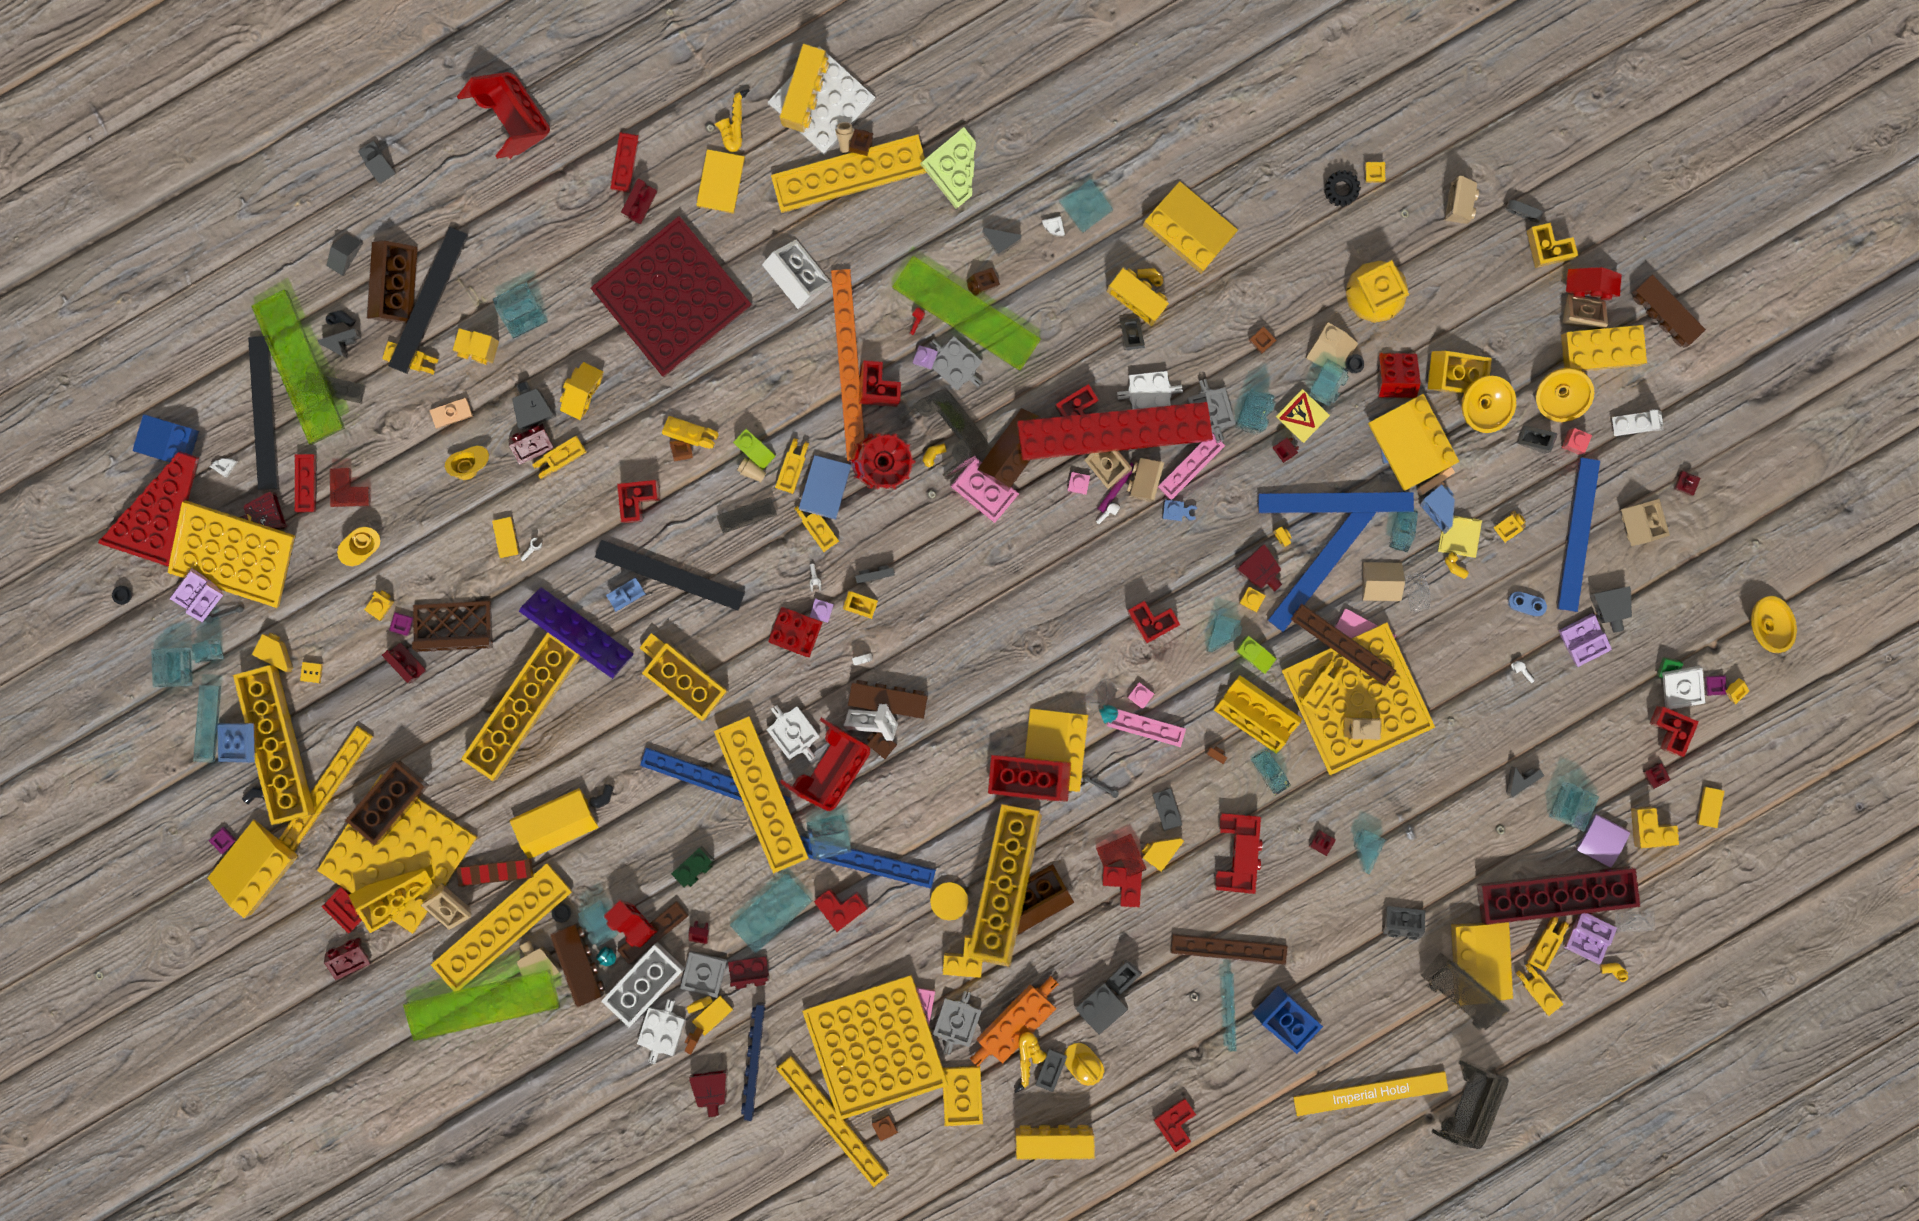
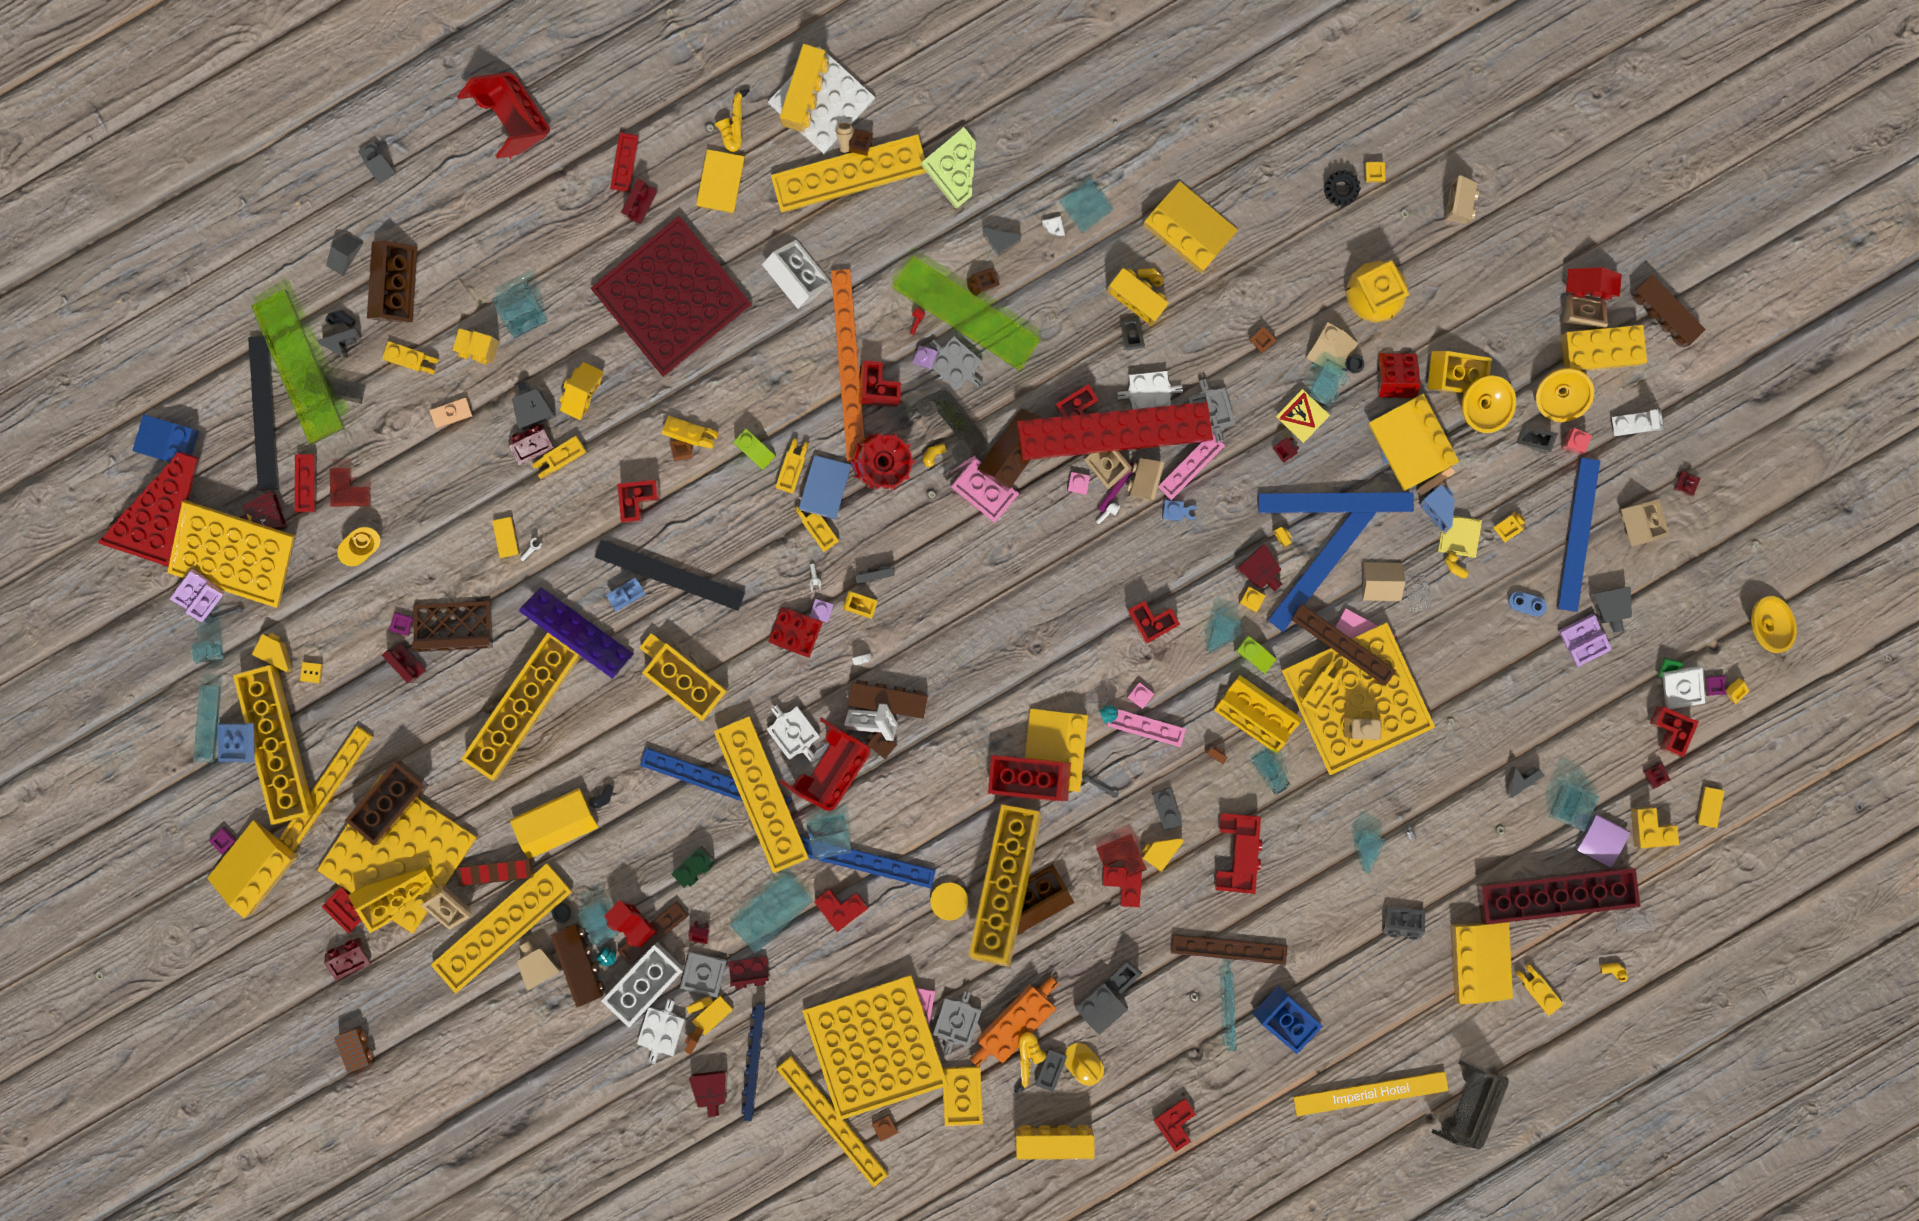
(121, 595): black plate -> none
(171, 667): clear light blue slope -> none
(224, 466): white tile -> none
(255, 792): black arm -> none
(354, 1049): none -> dark orange brick
(379, 604): yellow bracket -> none
(428, 300): black tile -> none
(467, 462): yellow piece -> none
(481, 1005): clear neon green plate -> none
(747, 515): clear smoke plate -> none
(751, 470): tan cone -> none
(962, 964): yellow brick -> none
(1255, 411): clear light blue slope -> none
(1322, 842): dark red tile -> none
(1403, 531): clear light blue slope -> none
(1464, 992): clear smoke windscreen -> none
(1520, 666): white hand -> none
(1524, 211): dark grey beam -> none
(1547, 250): yellow brick -> none
(1547, 945): yellow hinge -> none
(1590, 937): lavender slope -> none

